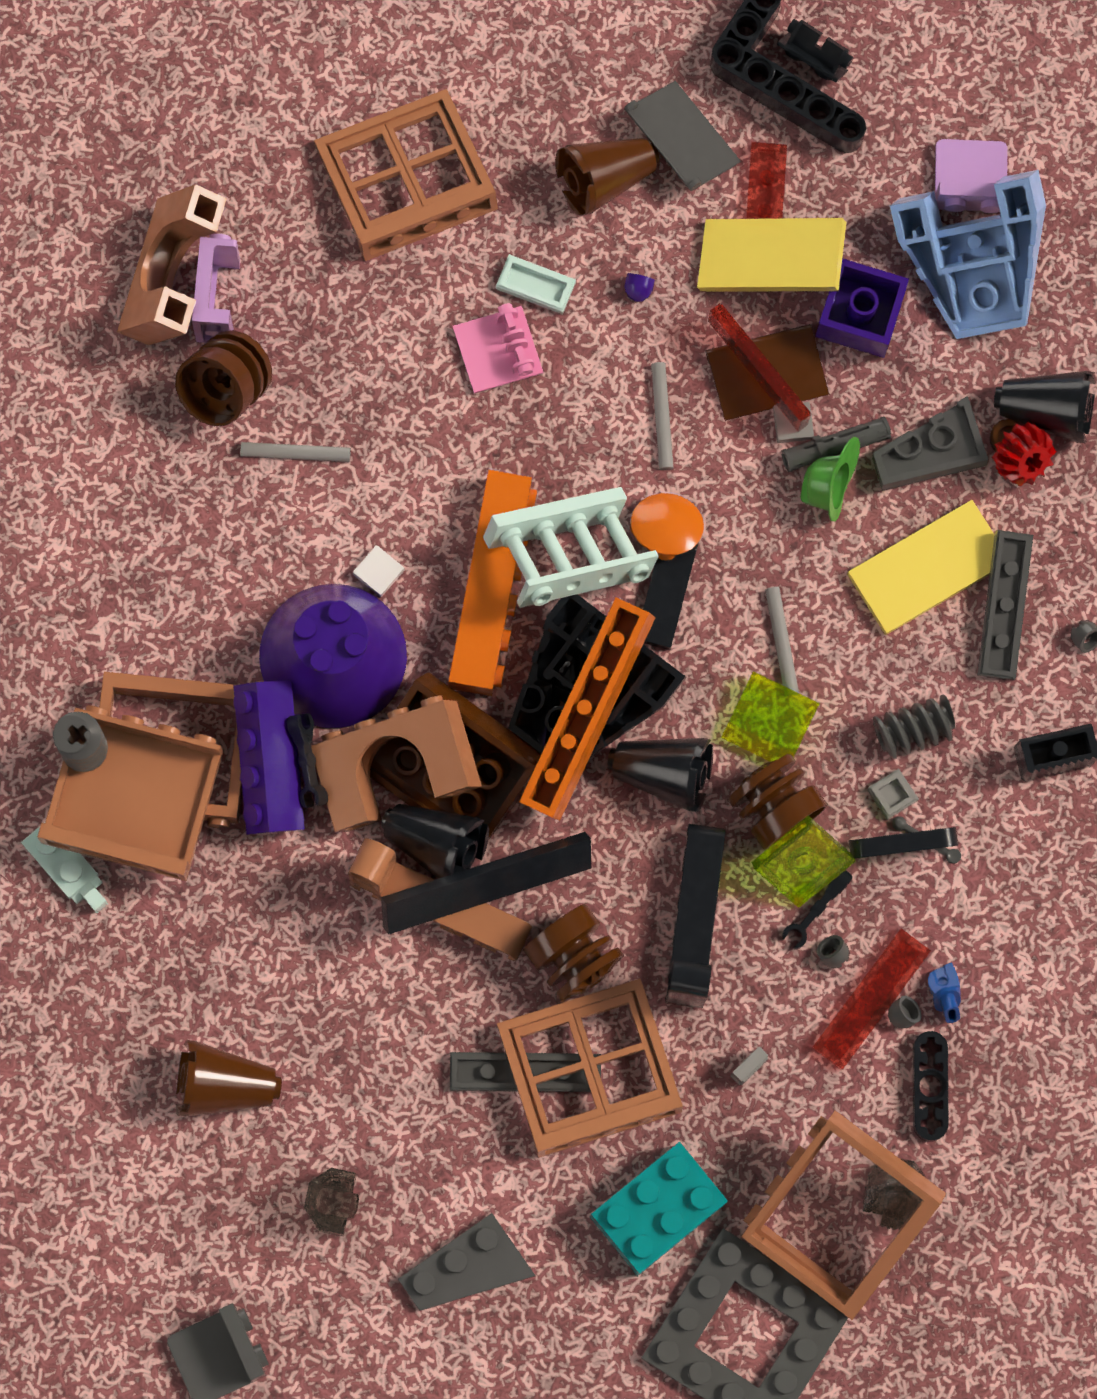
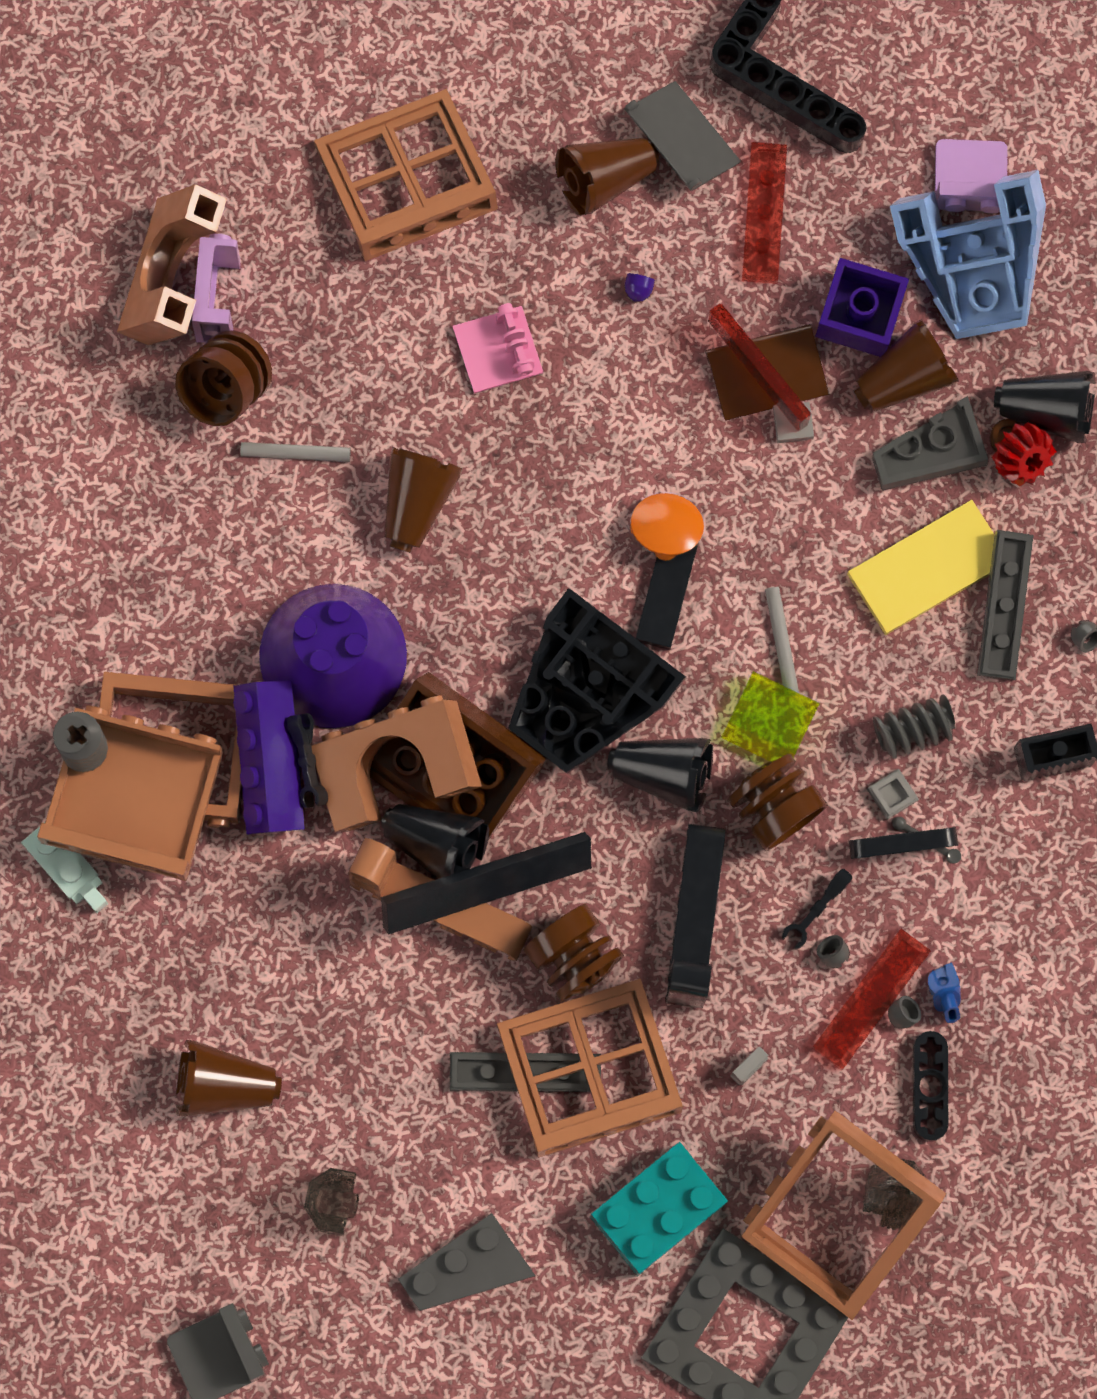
(378, 571): white tile -> none
(415, 496): none -> reddish brown cone
(489, 592): orange brick -> none
(535, 284): light aqua tile -> none
(574, 516): light aqua fence -> none
(587, 709): orange brick -> none
(662, 416): light grey bar -> none
(771, 255): light yellow tile -> none
(801, 45): black hinge -> none
(803, 861): clear neon green tile -> none
(828, 479): bright green piece -> none
(833, 444): dark grey pin -> none
(905, 371): none -> reddish brown cone

